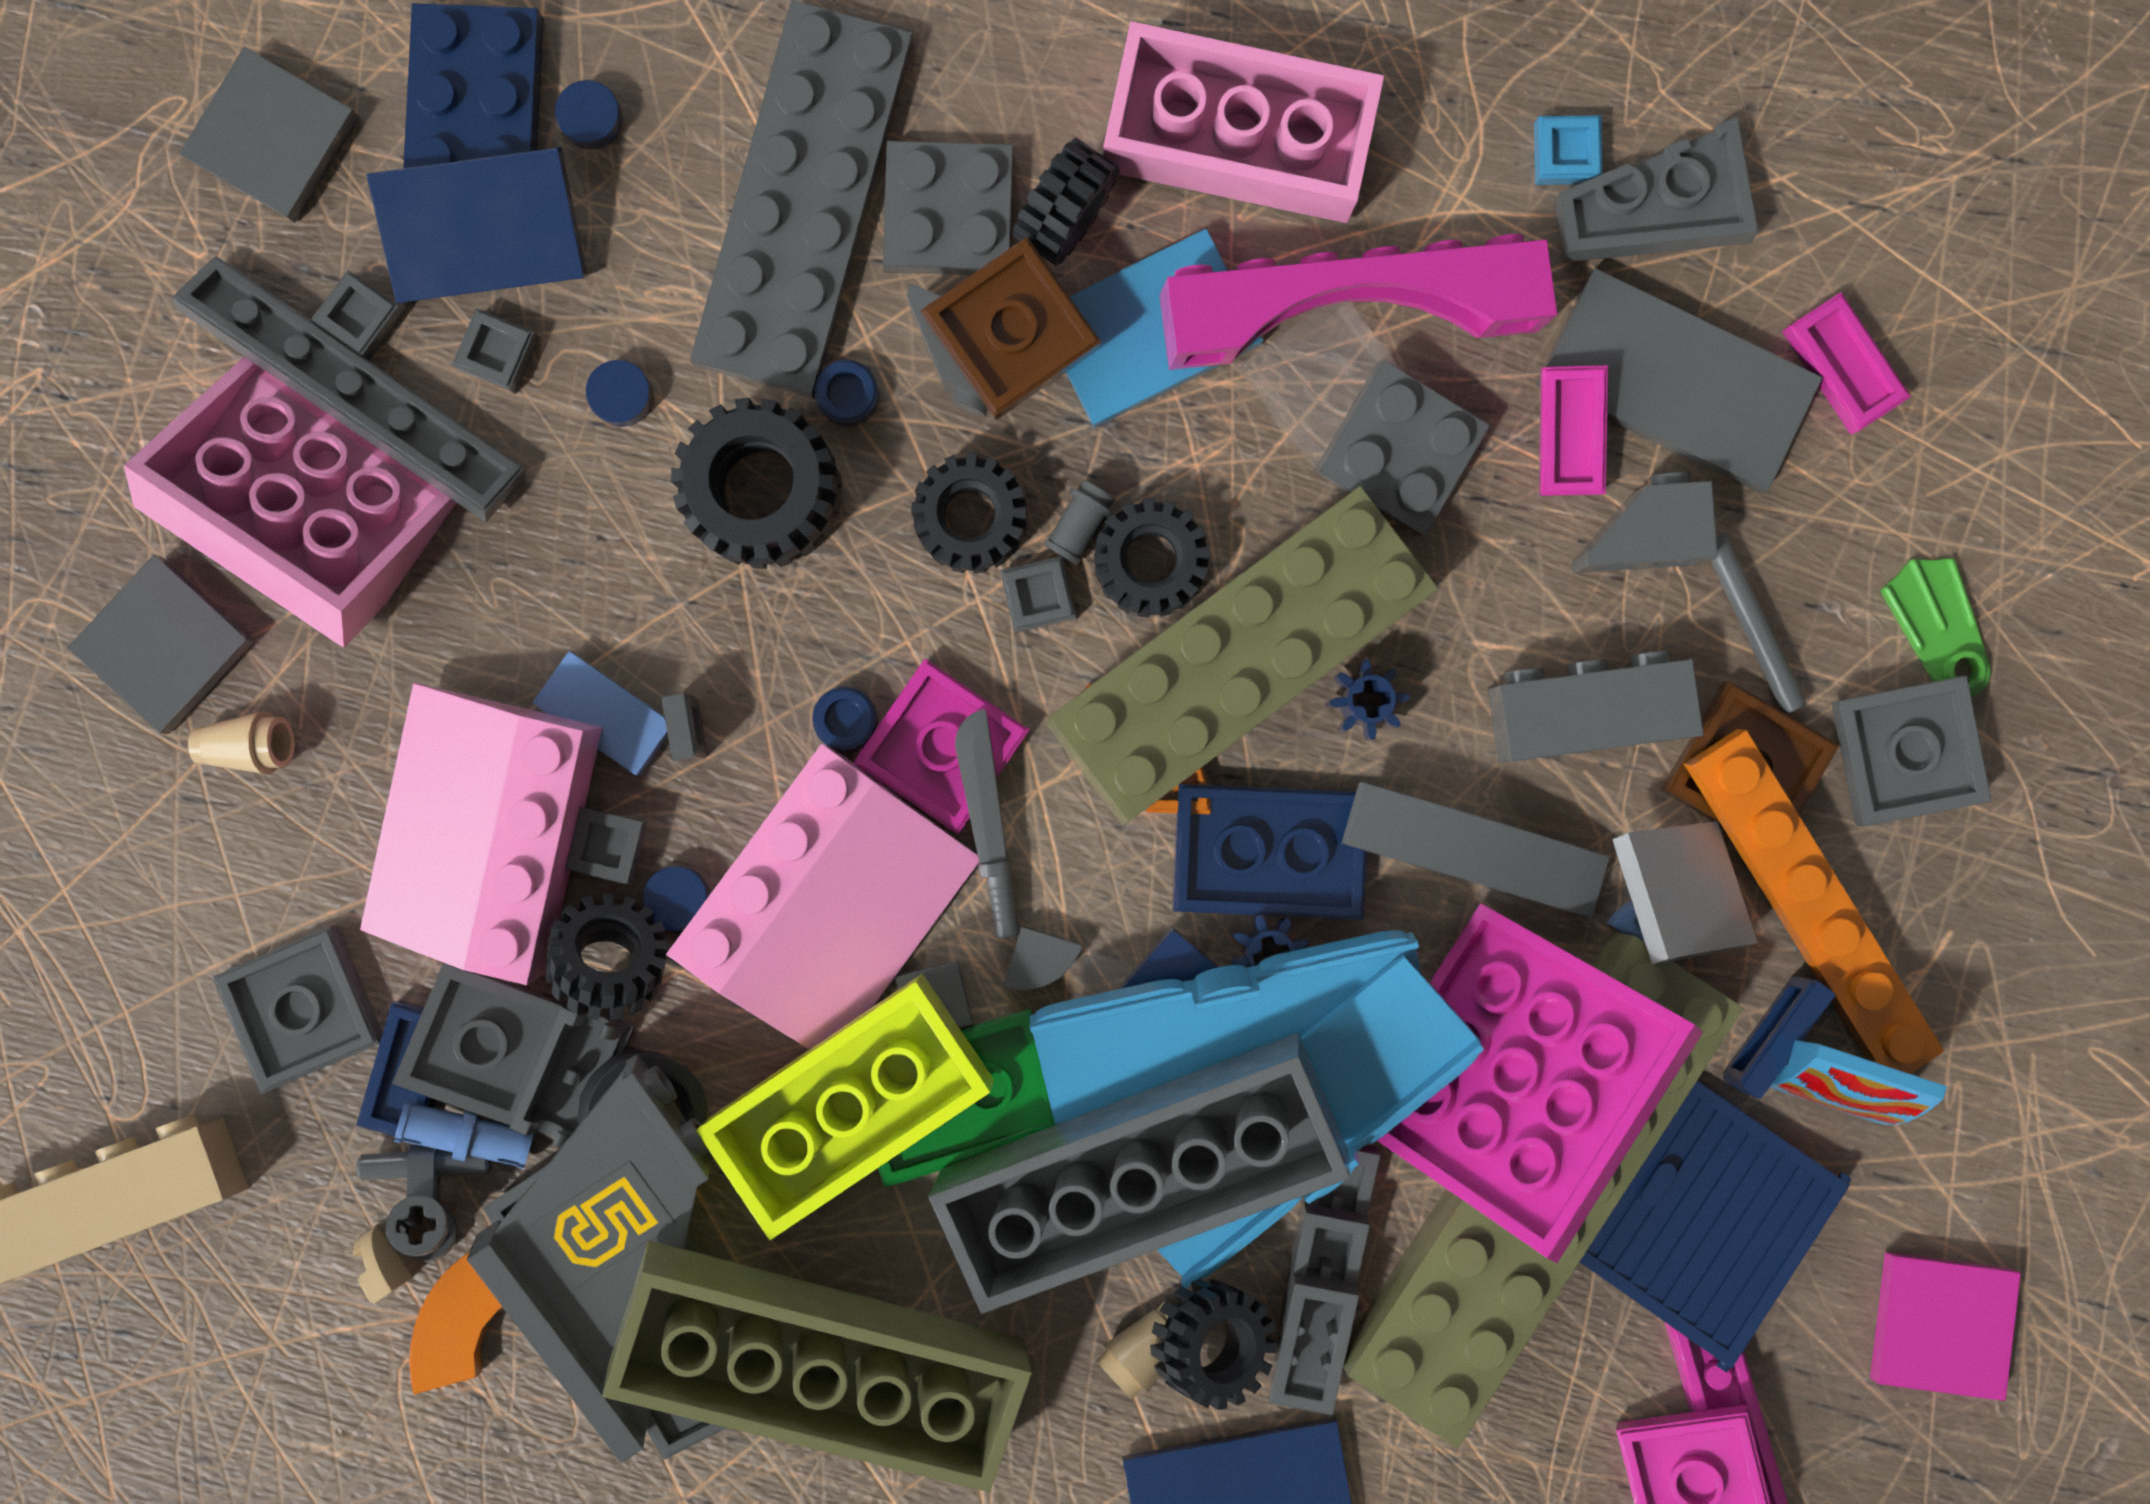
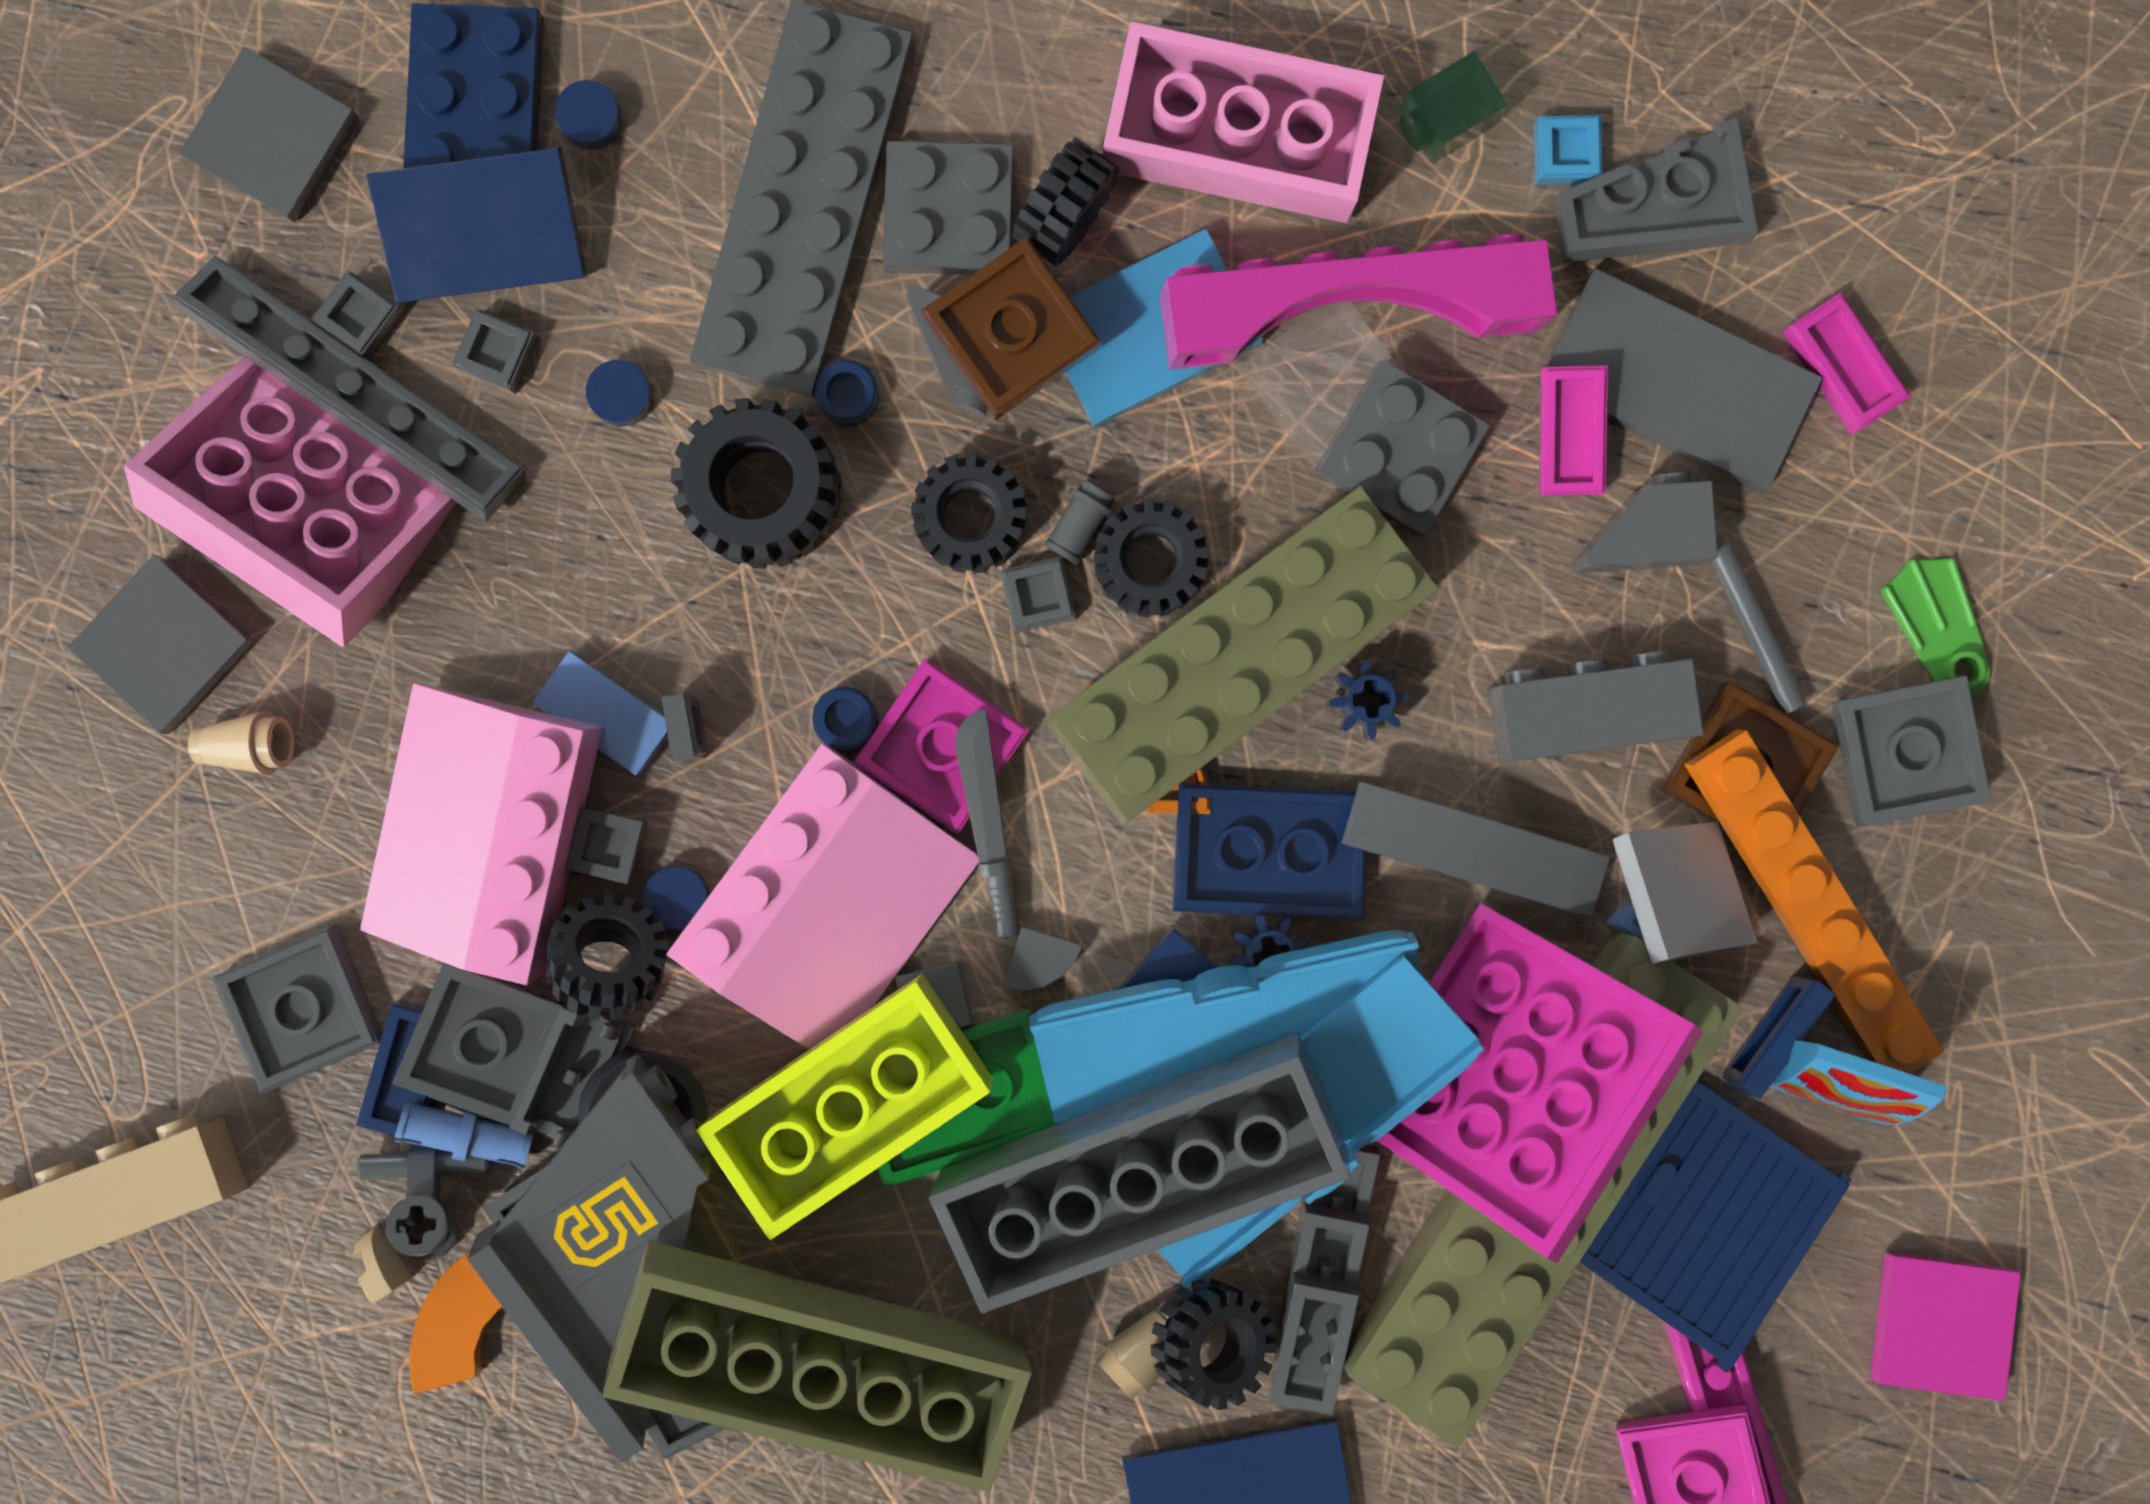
(1451, 108): none -> clear green brick

